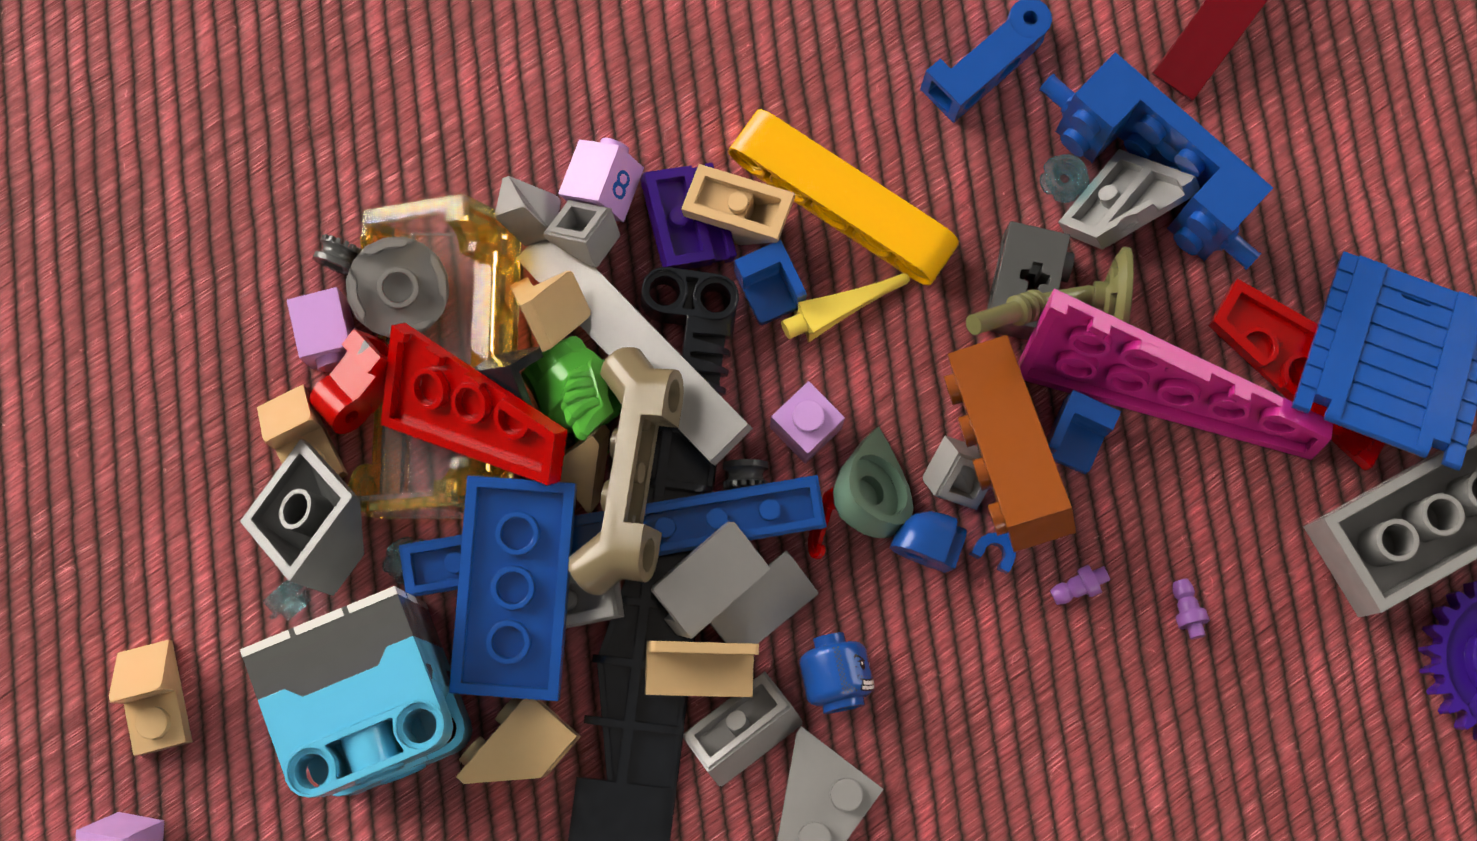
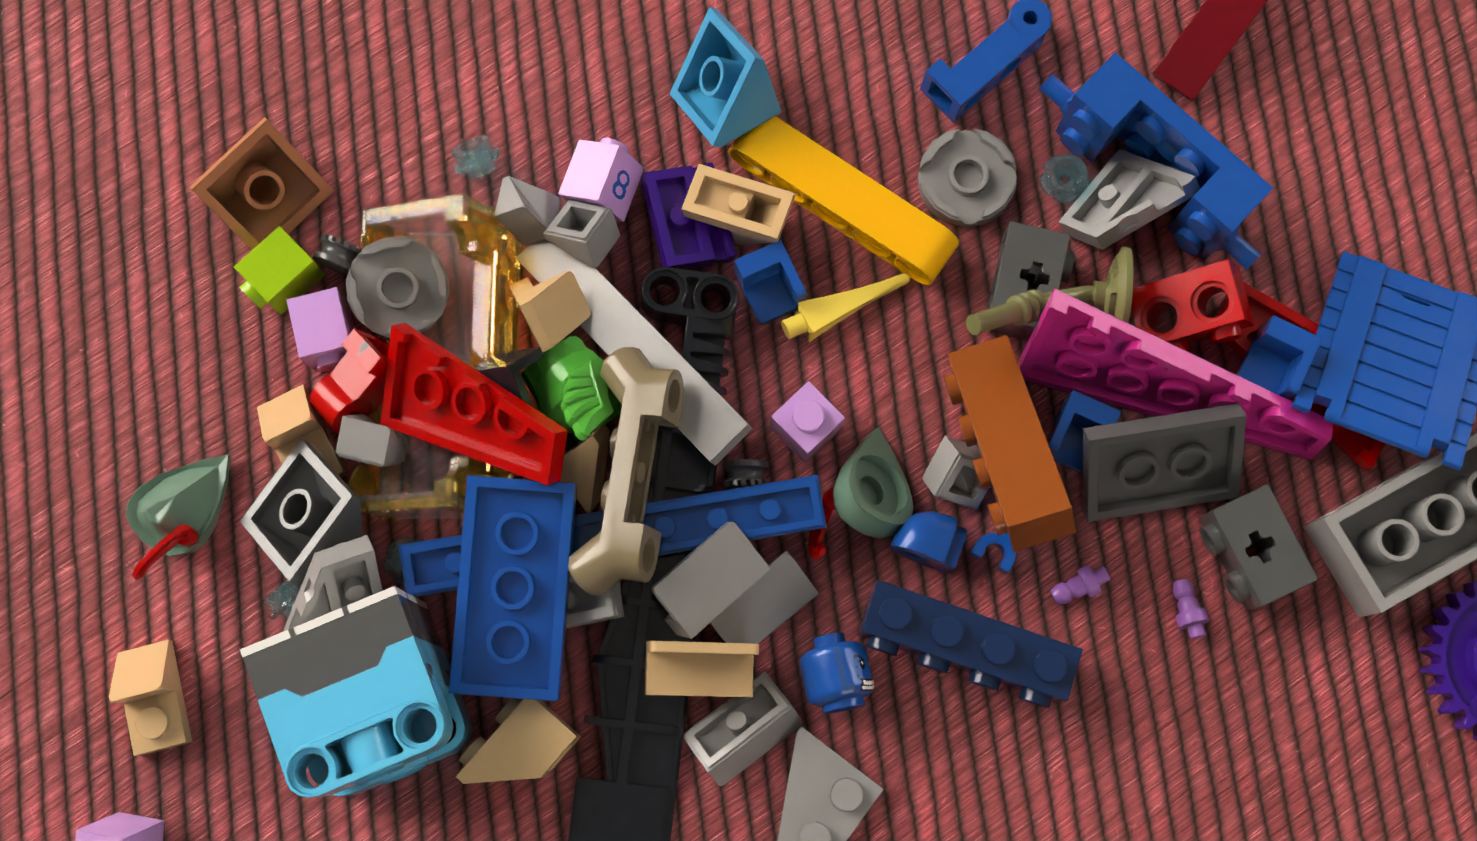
(178, 509): none -> sand green piece
(261, 185): none -> nougat slope
(277, 271): none -> lime brick
(336, 580): none -> light grey wing
(368, 442): none -> light grey slope
(475, 157): none -> clear light blue plate
(724, 83): none -> dark azure slope
(967, 177): none -> light grey tile
(969, 642): none -> dark blue brick
(1162, 462): none -> dark grey plate
(1189, 296): none -> red brick
(1279, 357): none -> blue panel
(1281, 560): none -> dark grey brick

